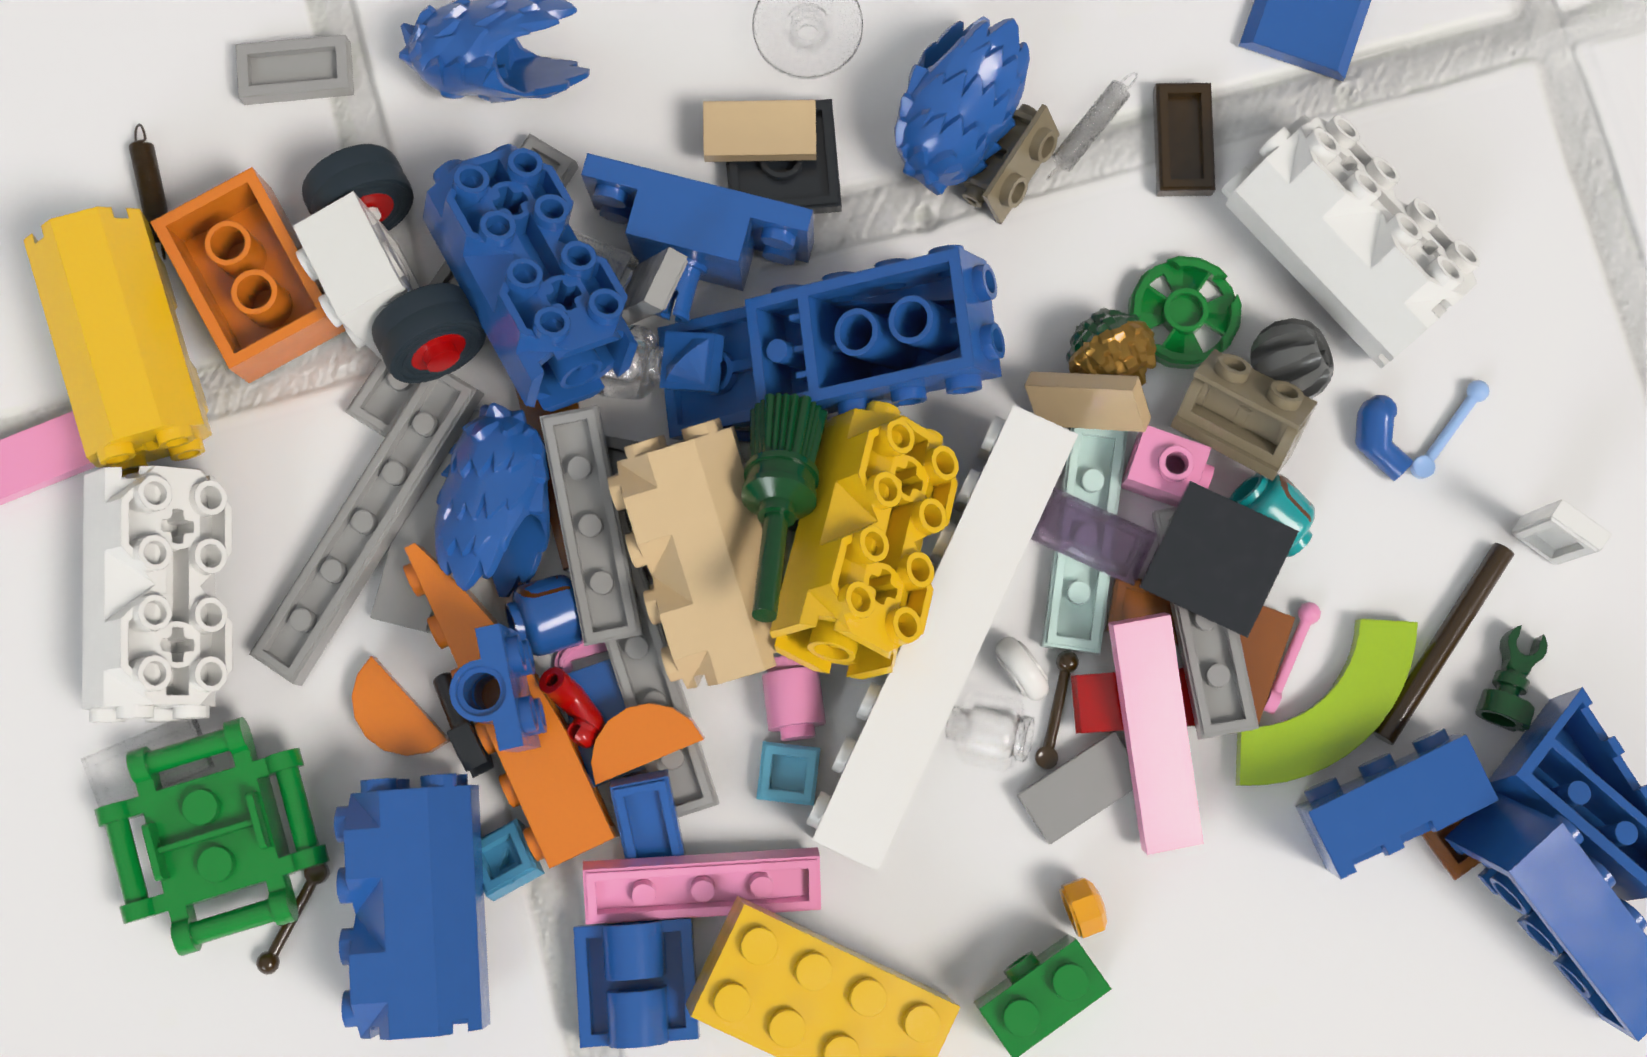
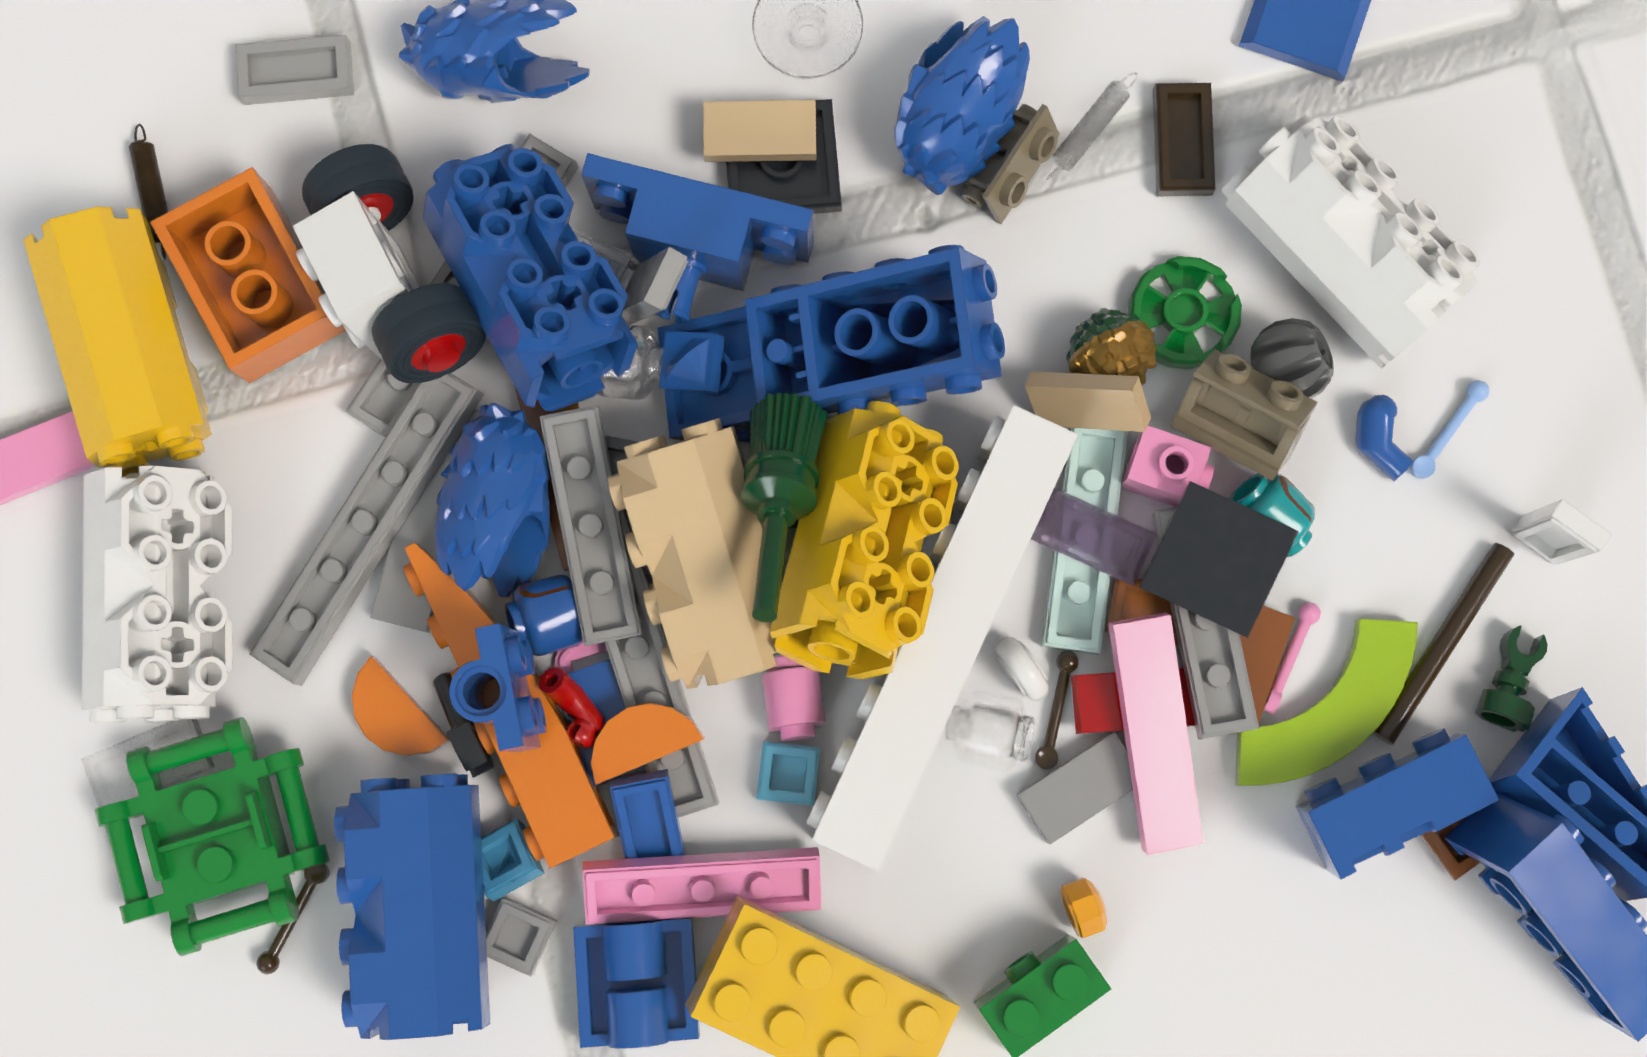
(518, 936): none -> light grey tile

